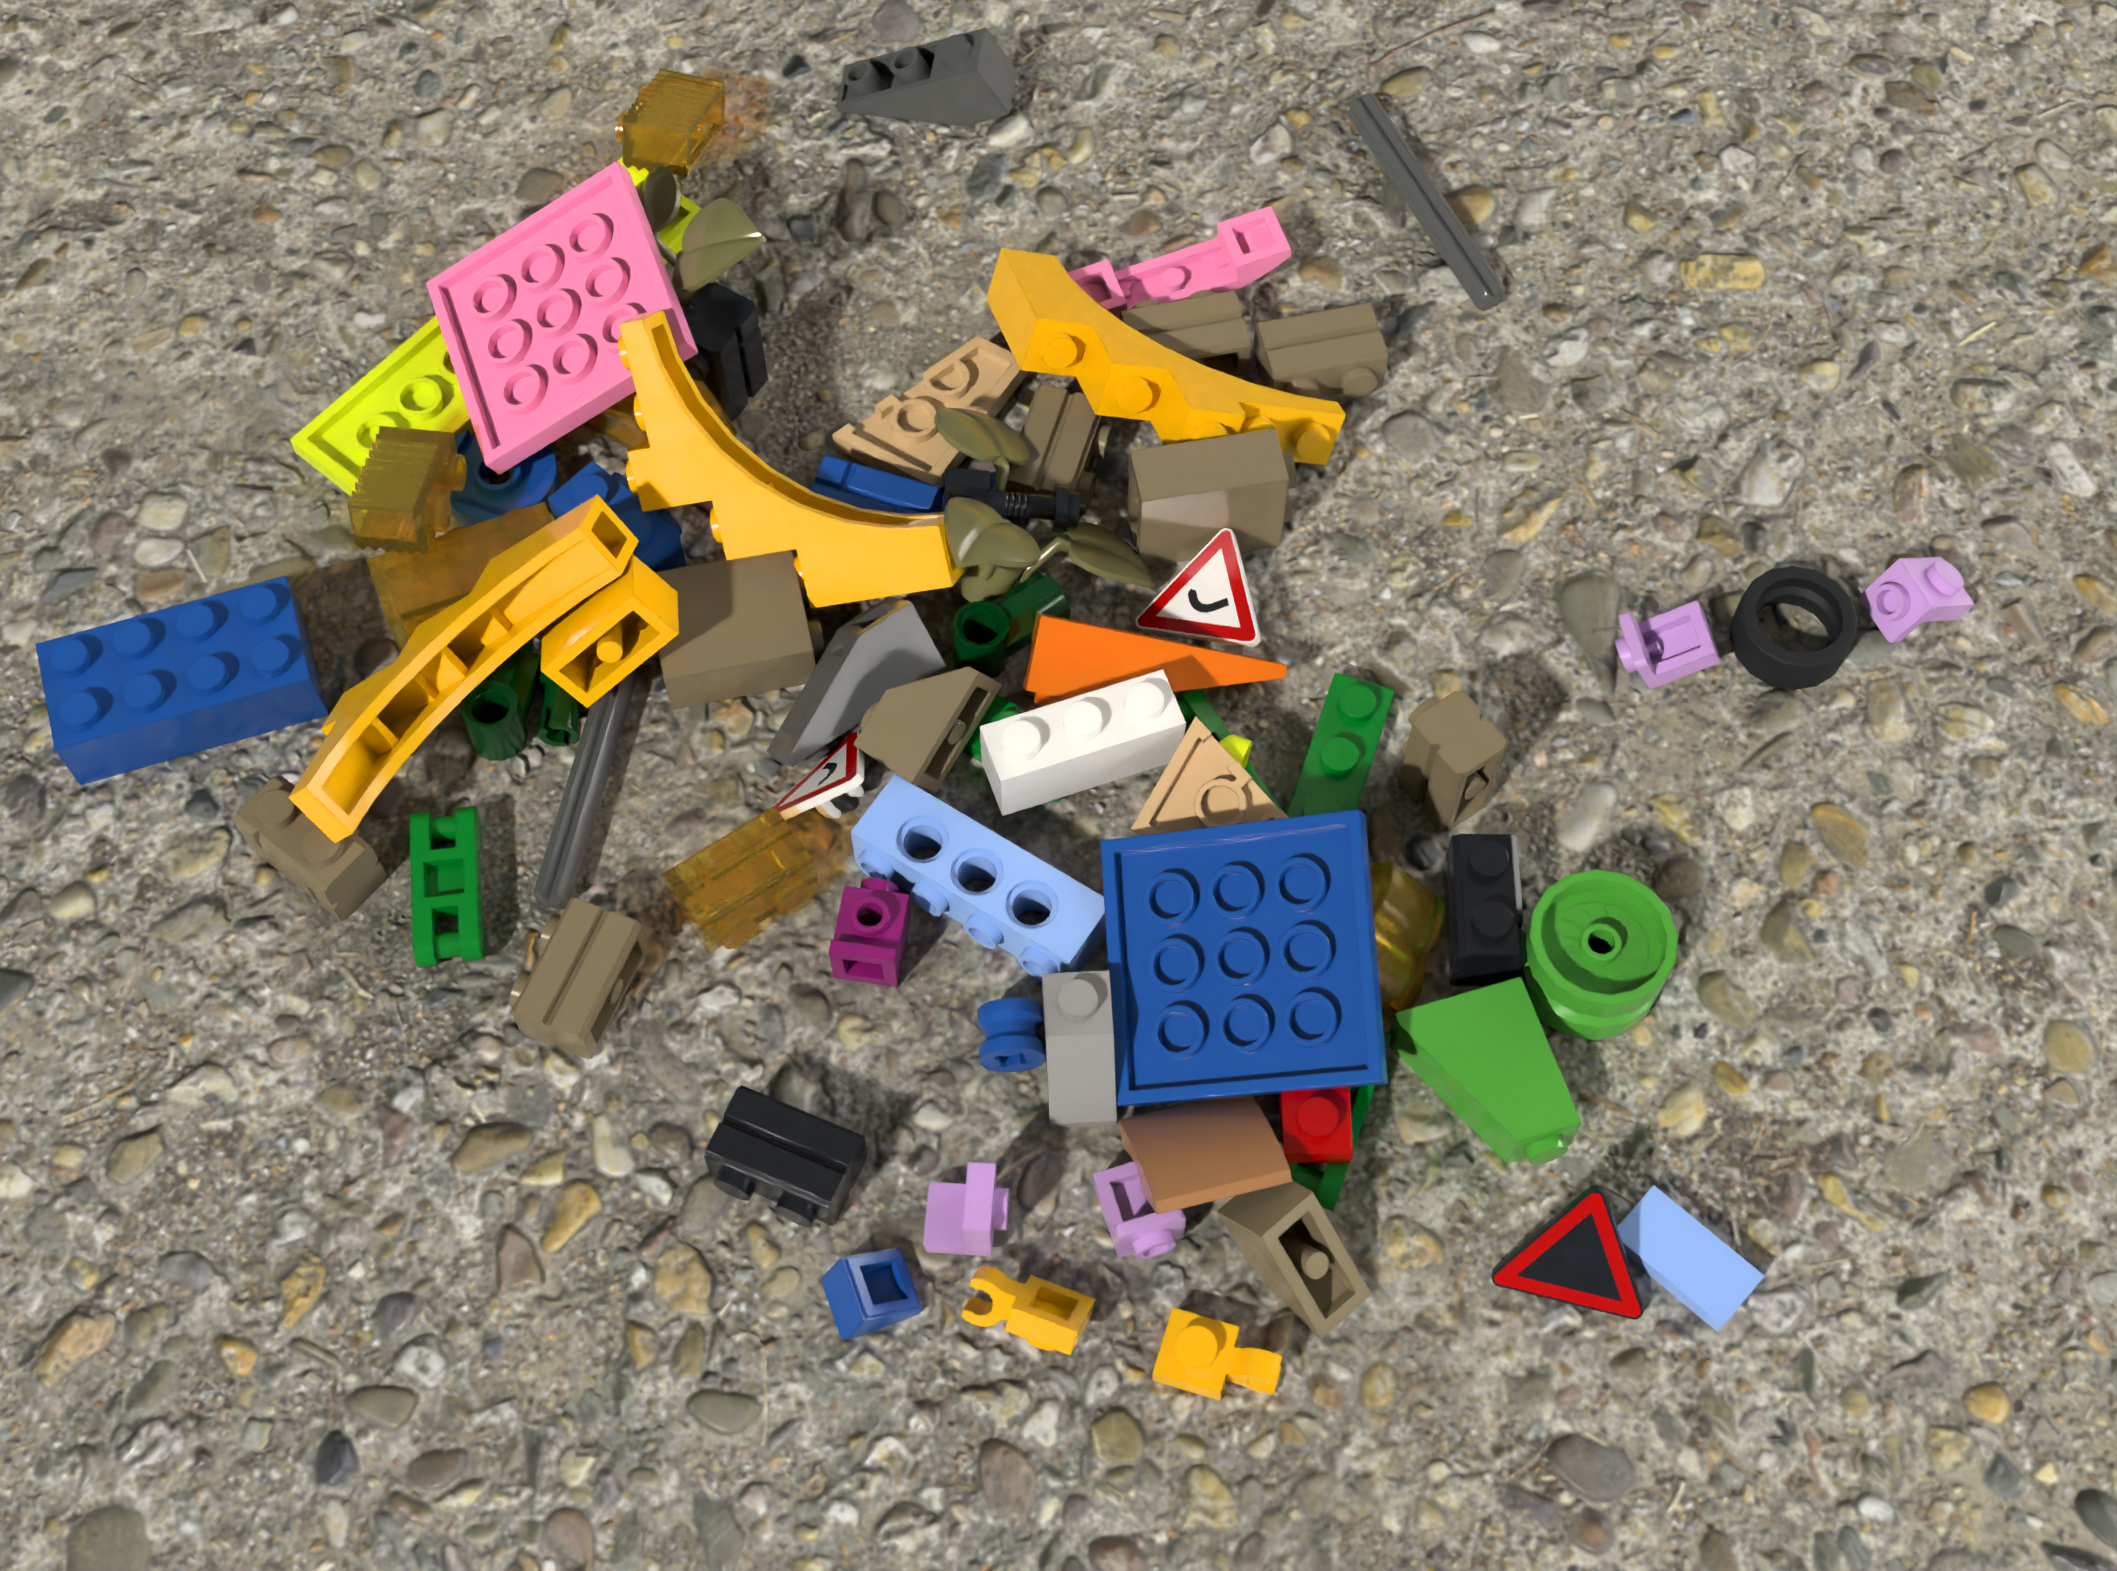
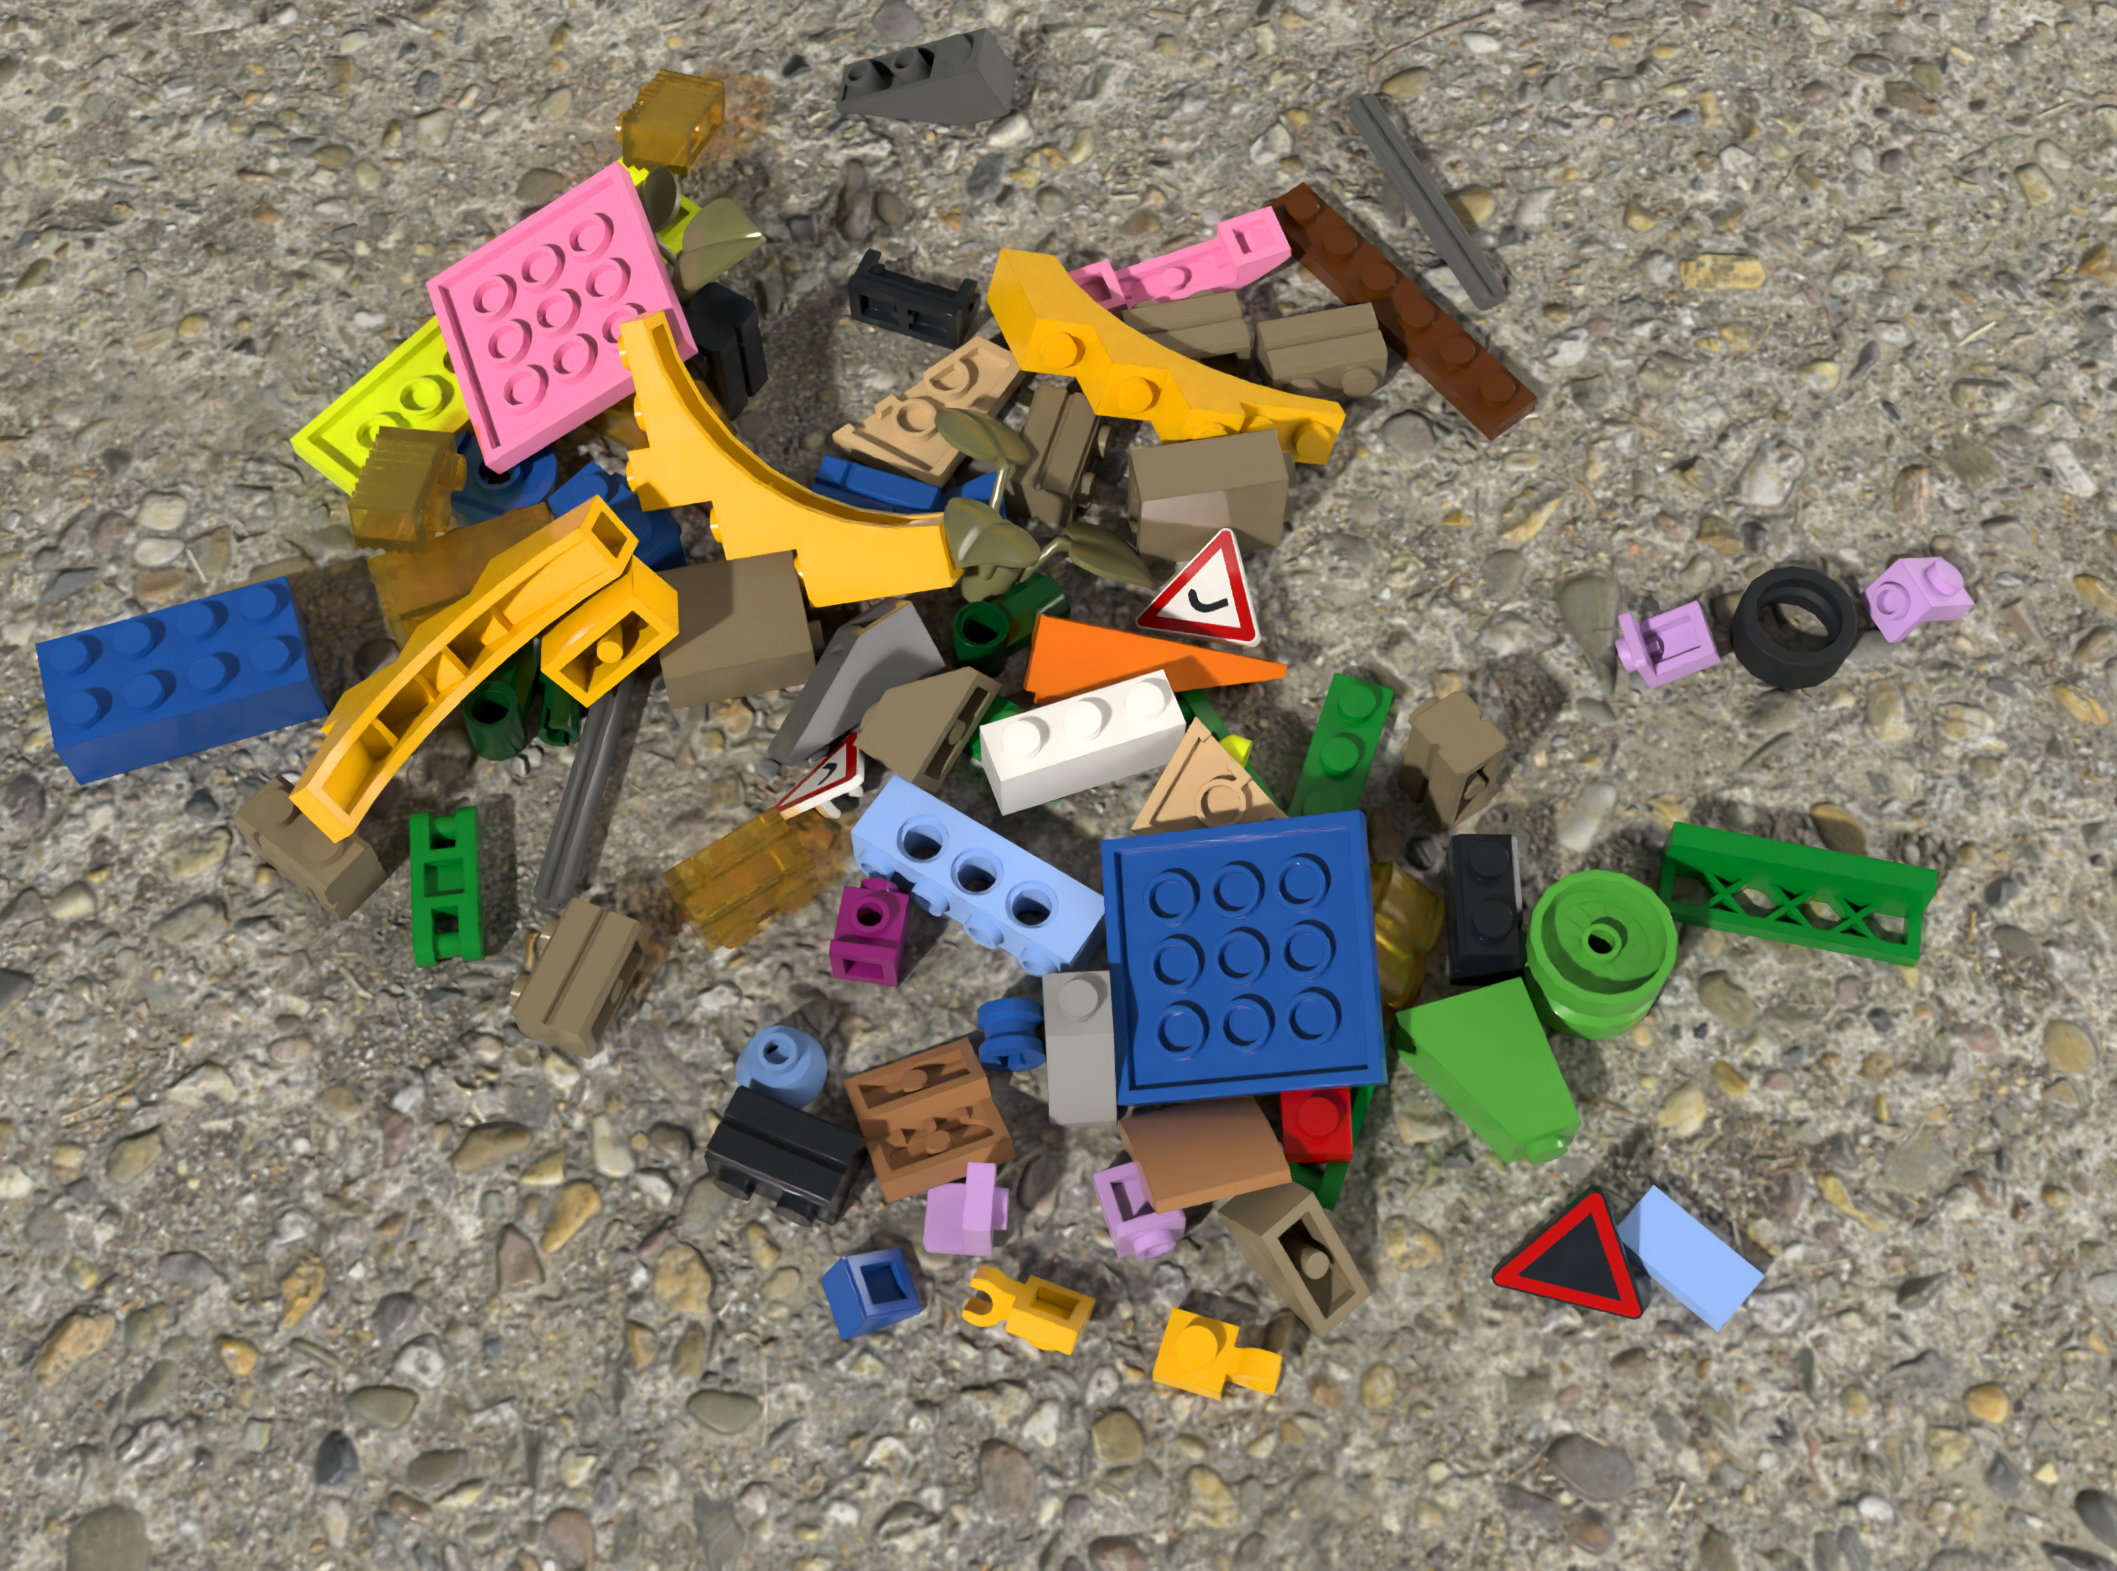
(783, 1065): none -> medium blue cone
(911, 304): none -> black hinge
(928, 1119): none -> medium nougat slope
(1060, 509): black hinge -> none
(1404, 314): none -> reddish brown plate
(1797, 872): none -> green fence

